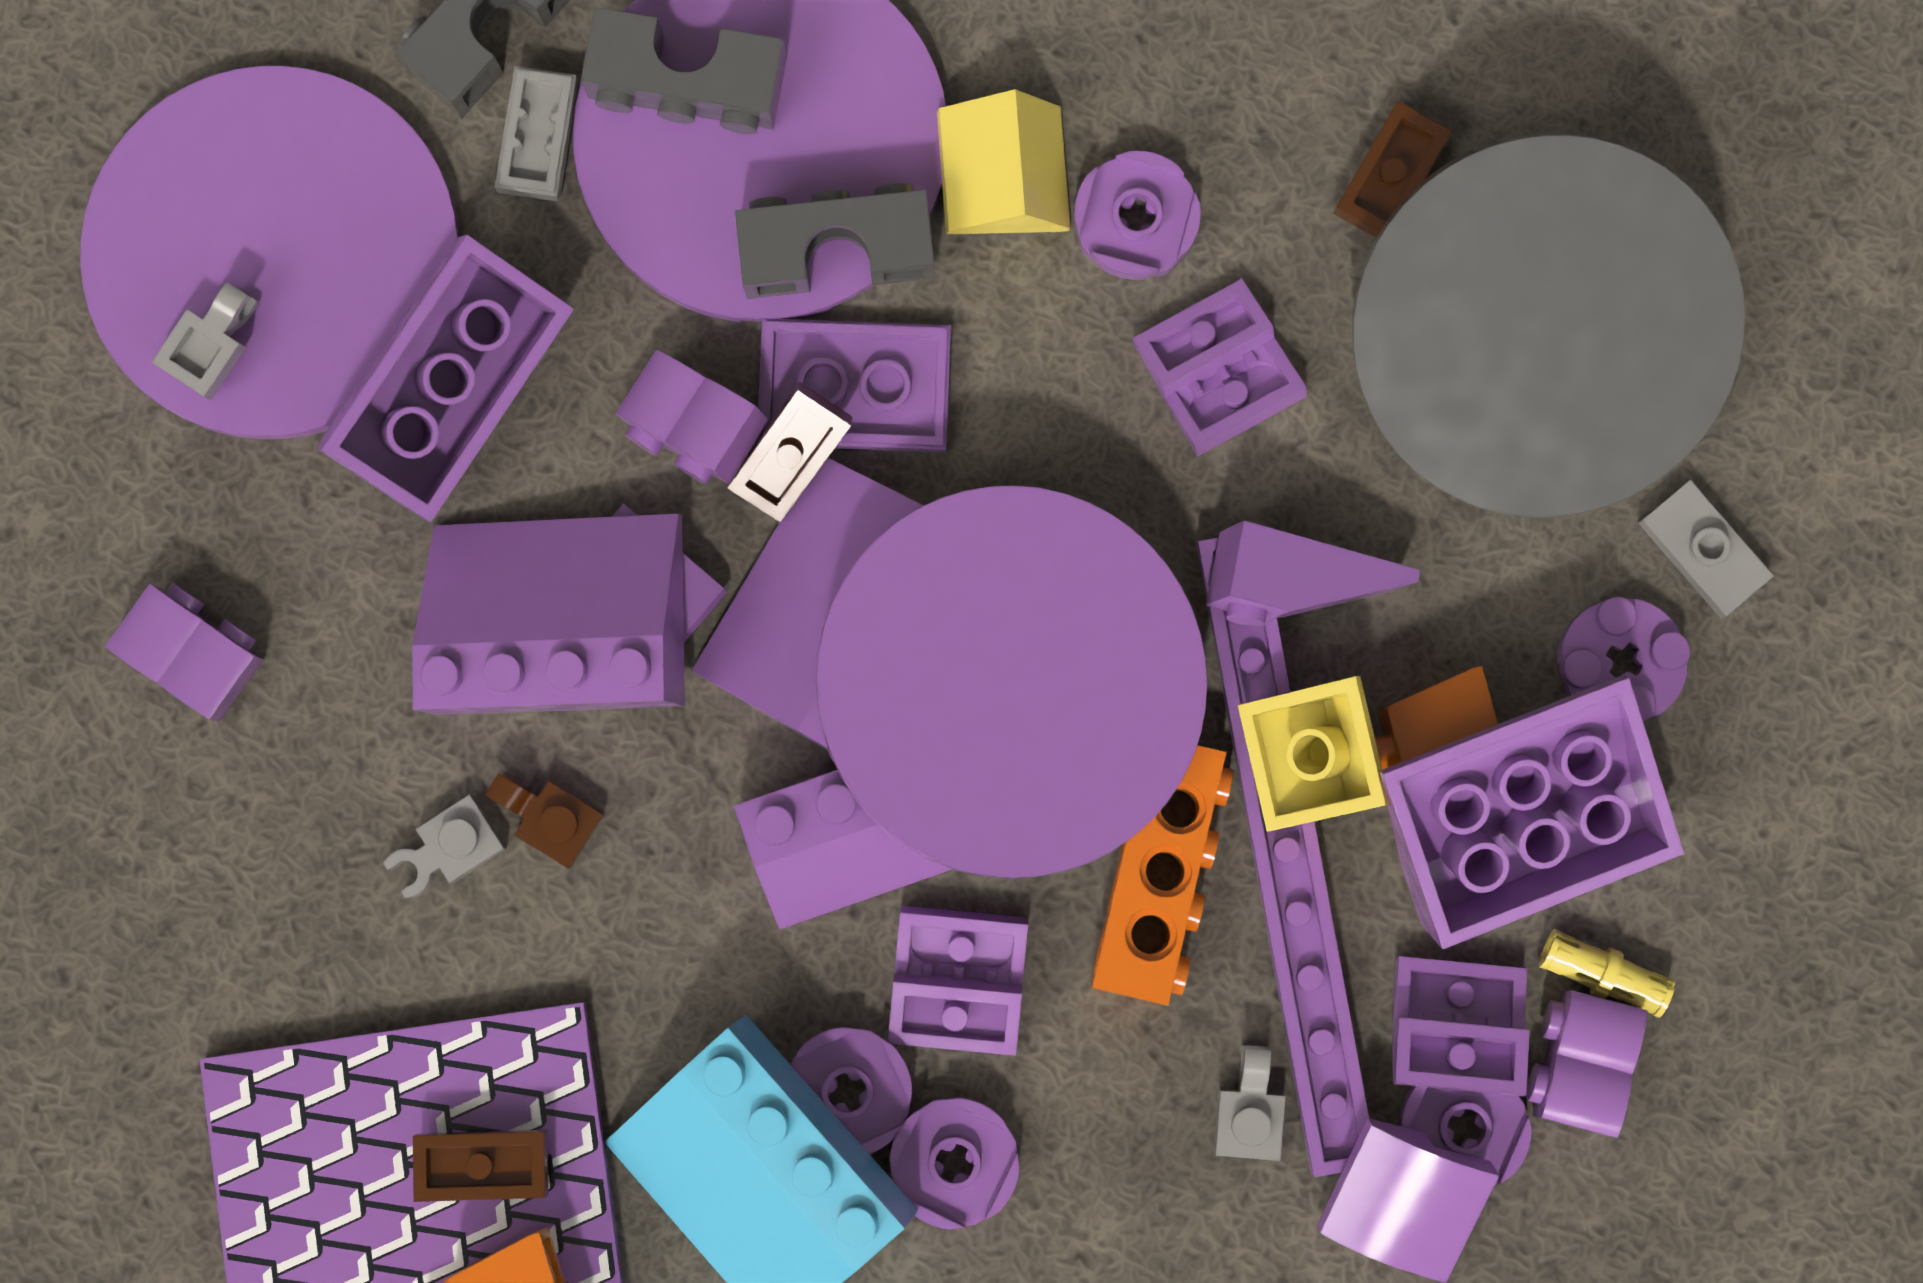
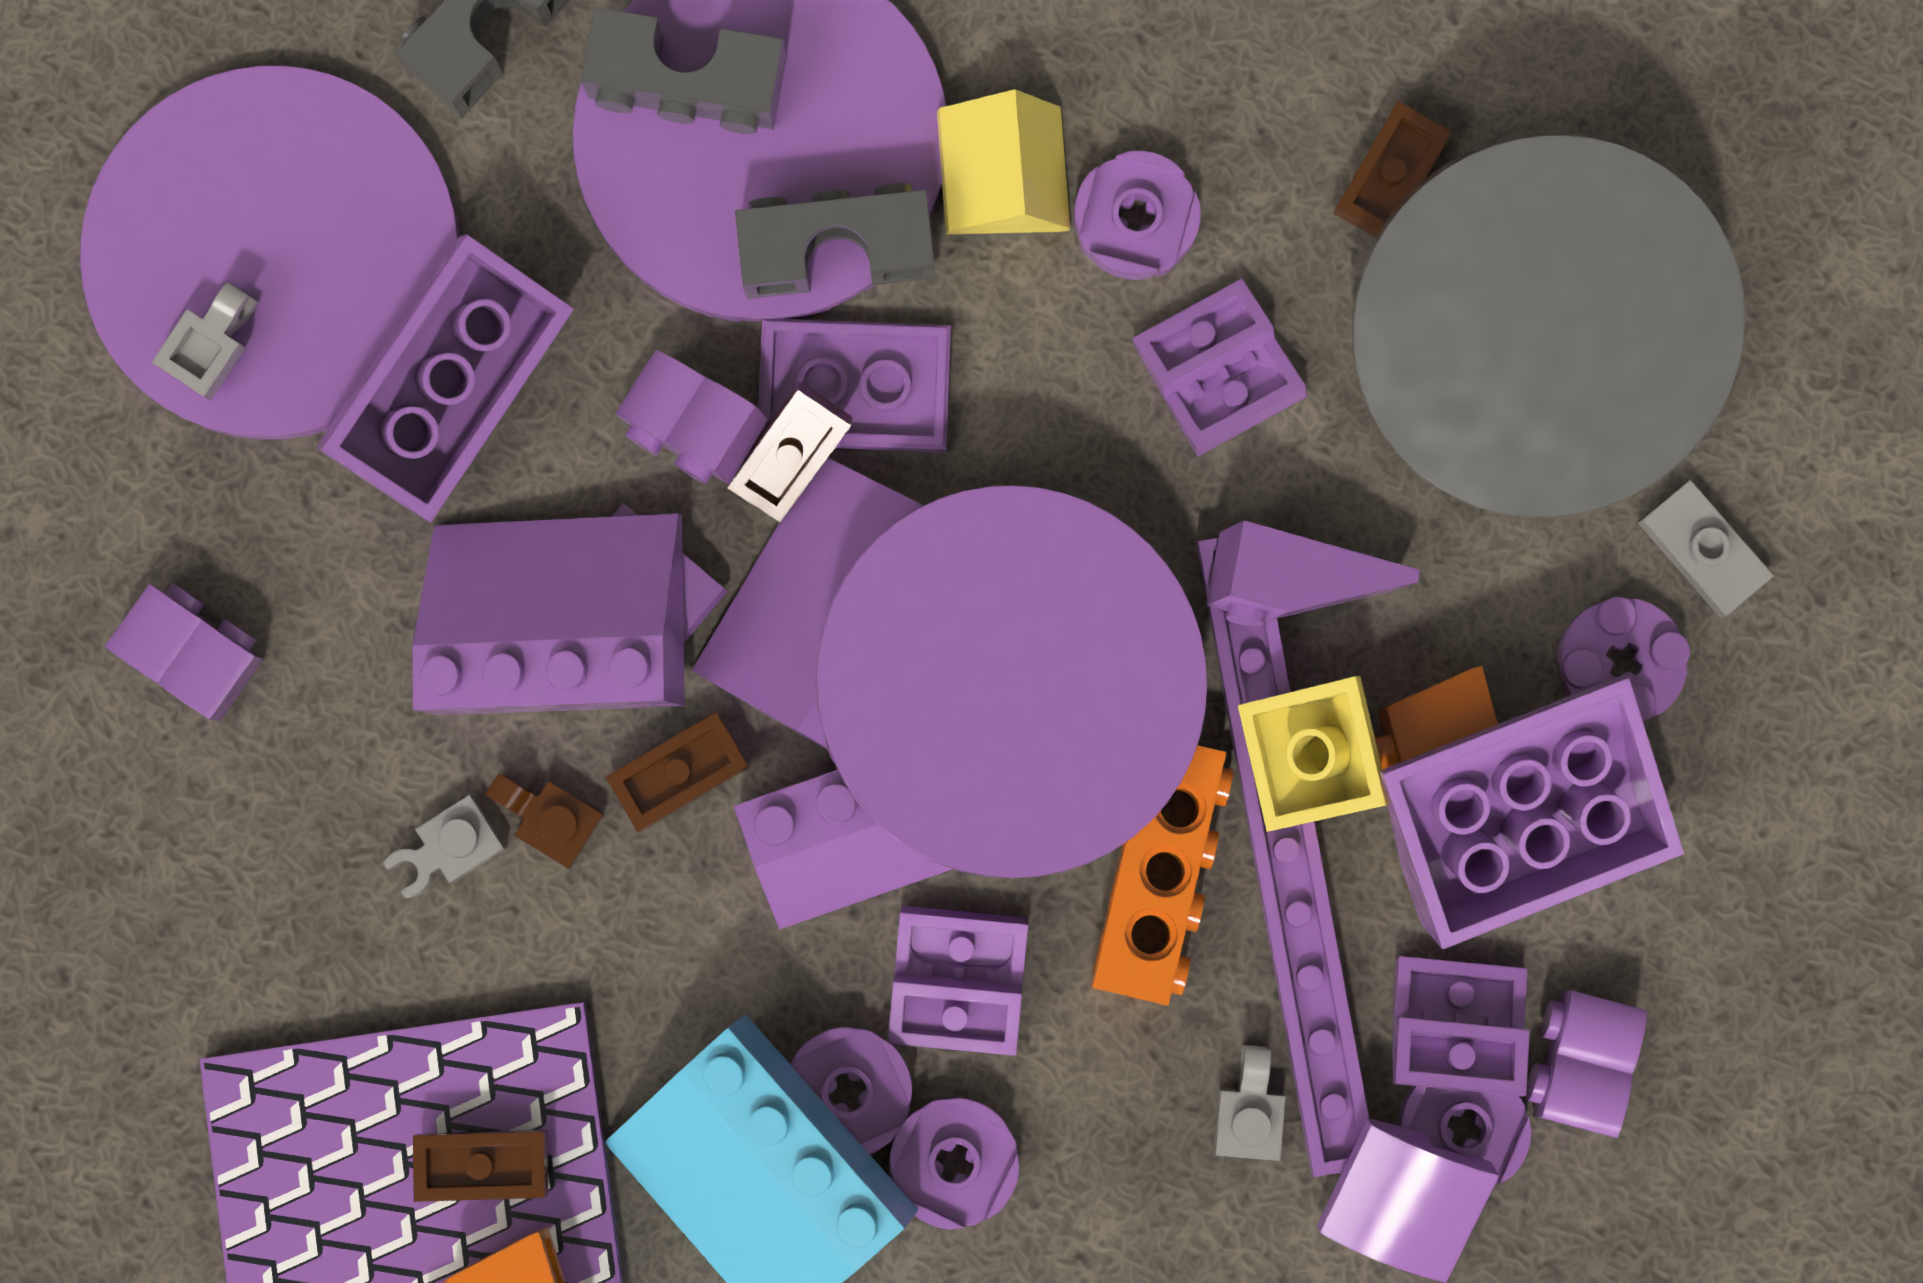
(537, 133): light grey plate -> none
(677, 772): none -> reddish brown plate
(1607, 973): light yellow pin -> none

